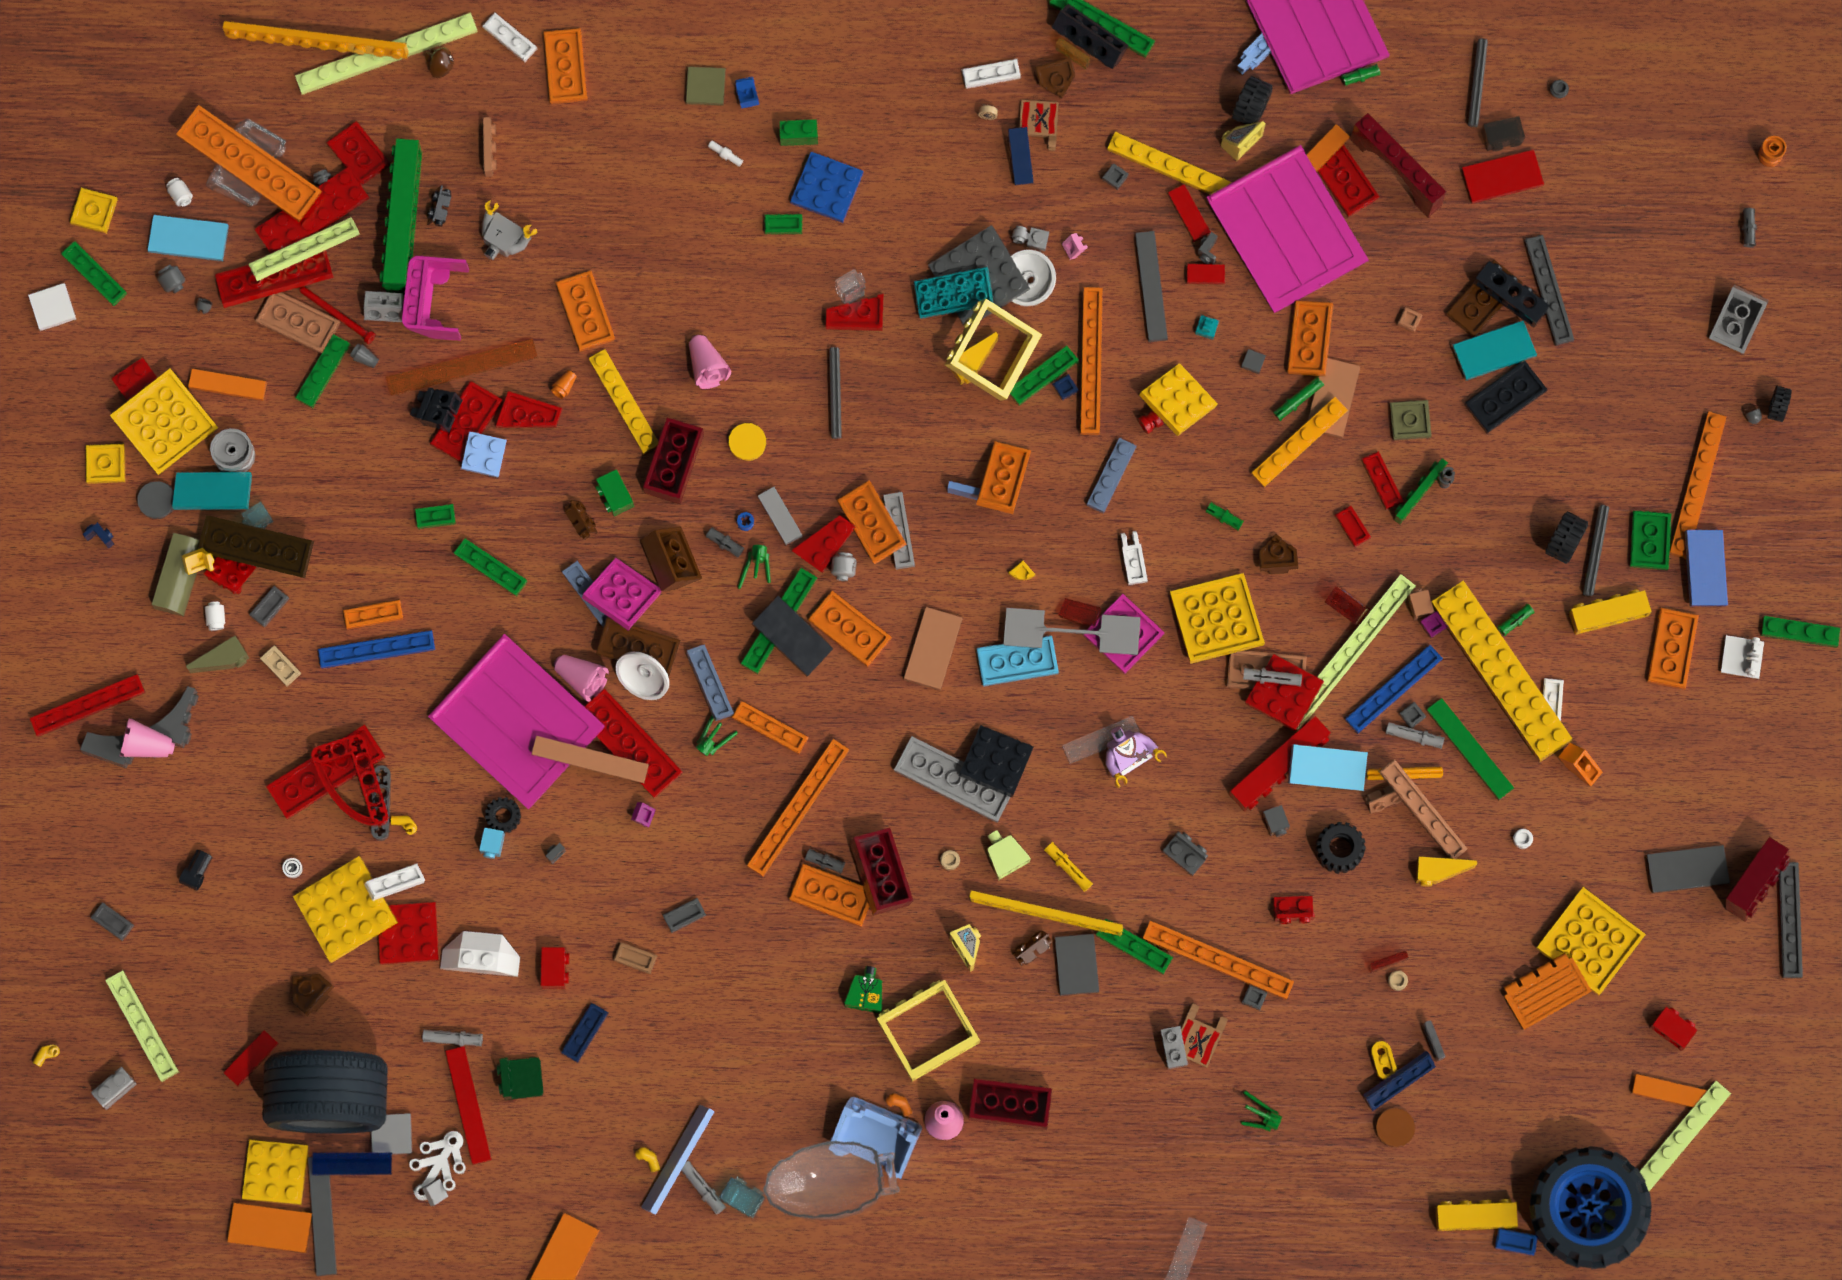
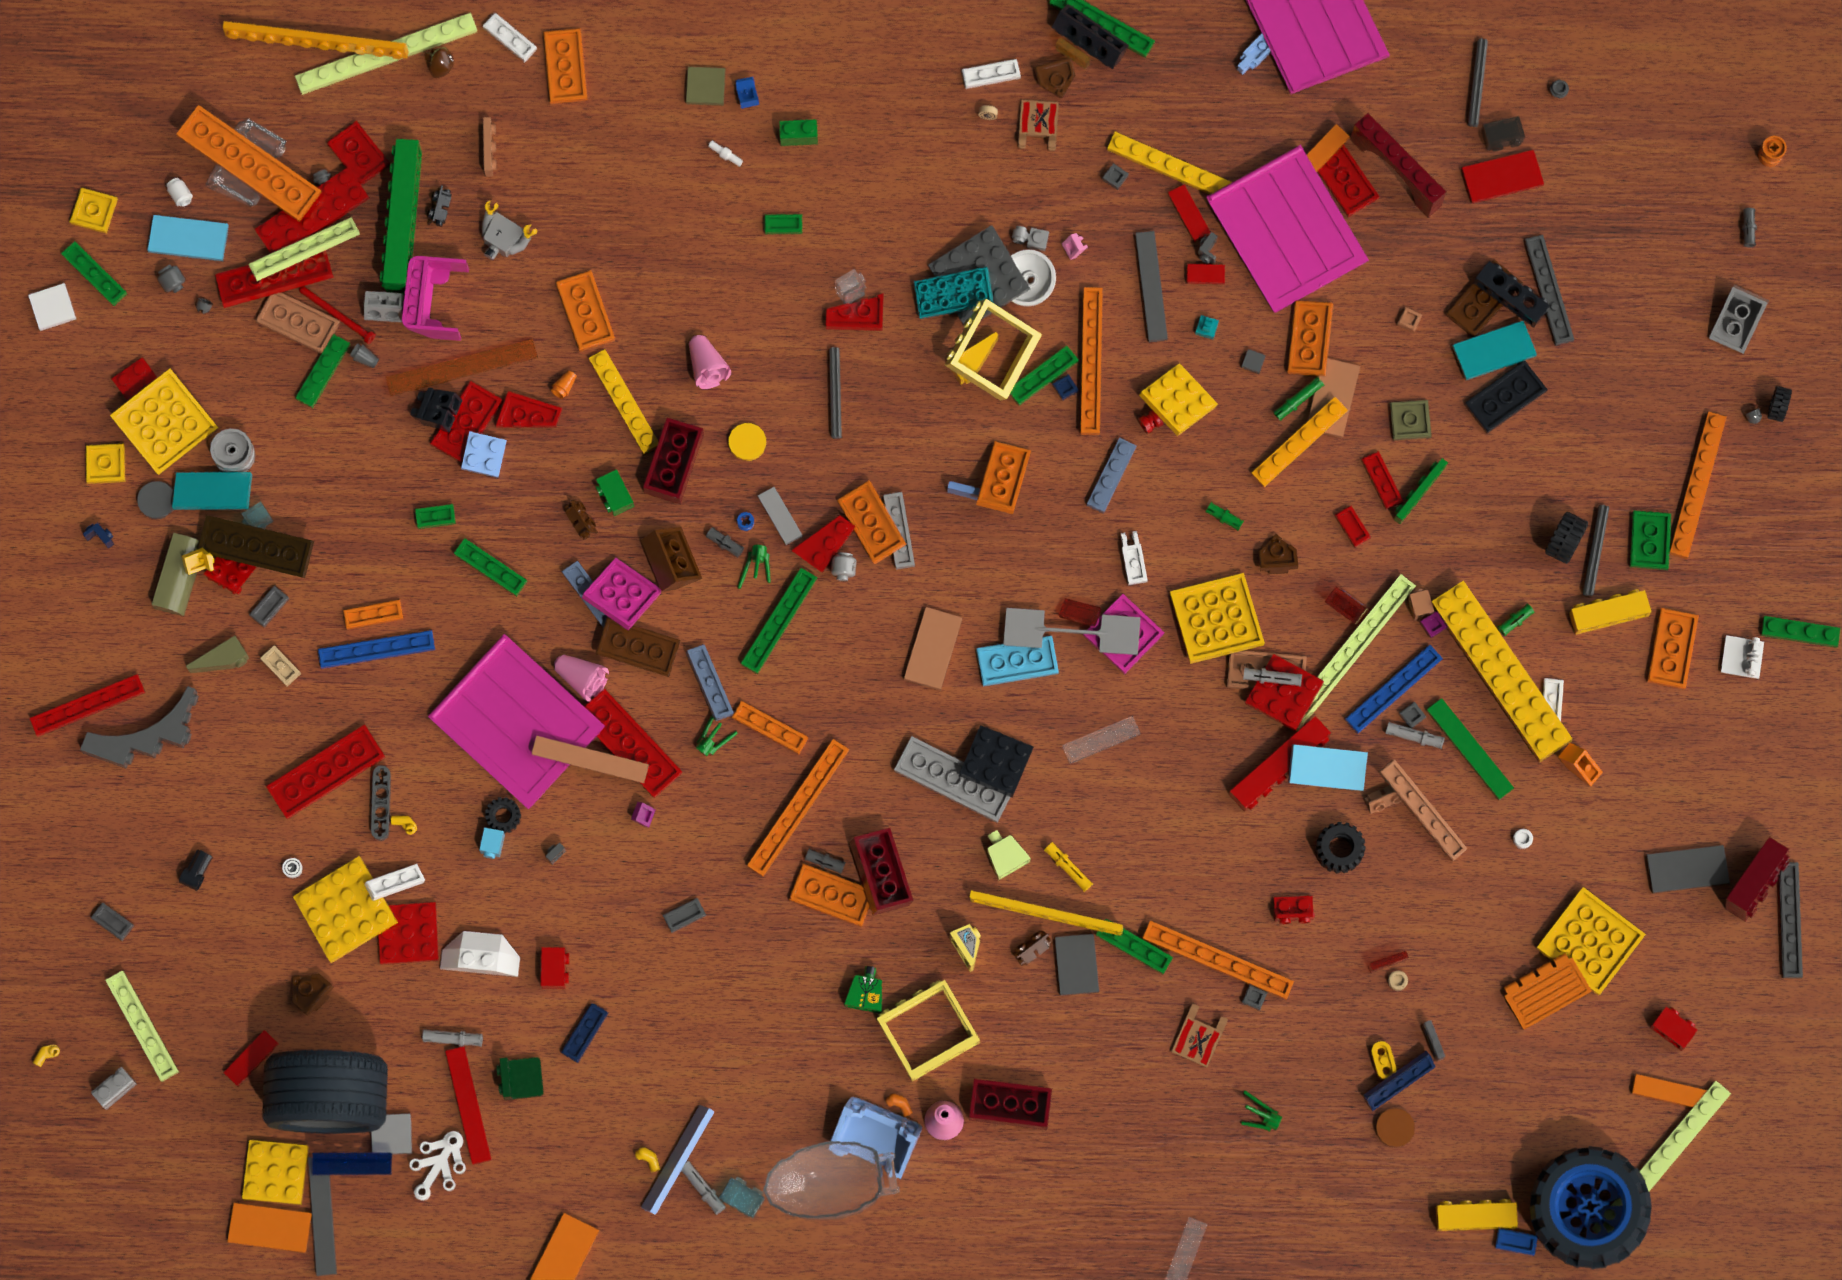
(144, 742): bright pink cone -> none
(215, 616): white brick -> none
(227, 384): orange tile -> none
(361, 771): red beam -> none
(435, 1192): light grey tile -> none
(635, 958): medium nougat tile -> none
(642, 675): white dish -> none
(792, 636): black tile -> none
(827, 187): blue plate -> none
(849, 628): orange tile -> none
(950, 860): tan tile -> none
(1021, 156): dark blue tile -> none
(1022, 572): yellow tile -> none
(1128, 752): torso -> none
(1174, 1047): light grey brick -> none
(1186, 853): dark grey bracket -> none
(1242, 139): light yellow slope -> none
(1252, 101): black tyre -> none
(1276, 821): dark grey brick -> none
(1360, 75): green pin -> none
(1413, 773): light orange axle -> none
(1436, 870): yellow slope -> none
(1446, 477): dark grey pin -> none
(1706, 568): tile -> none

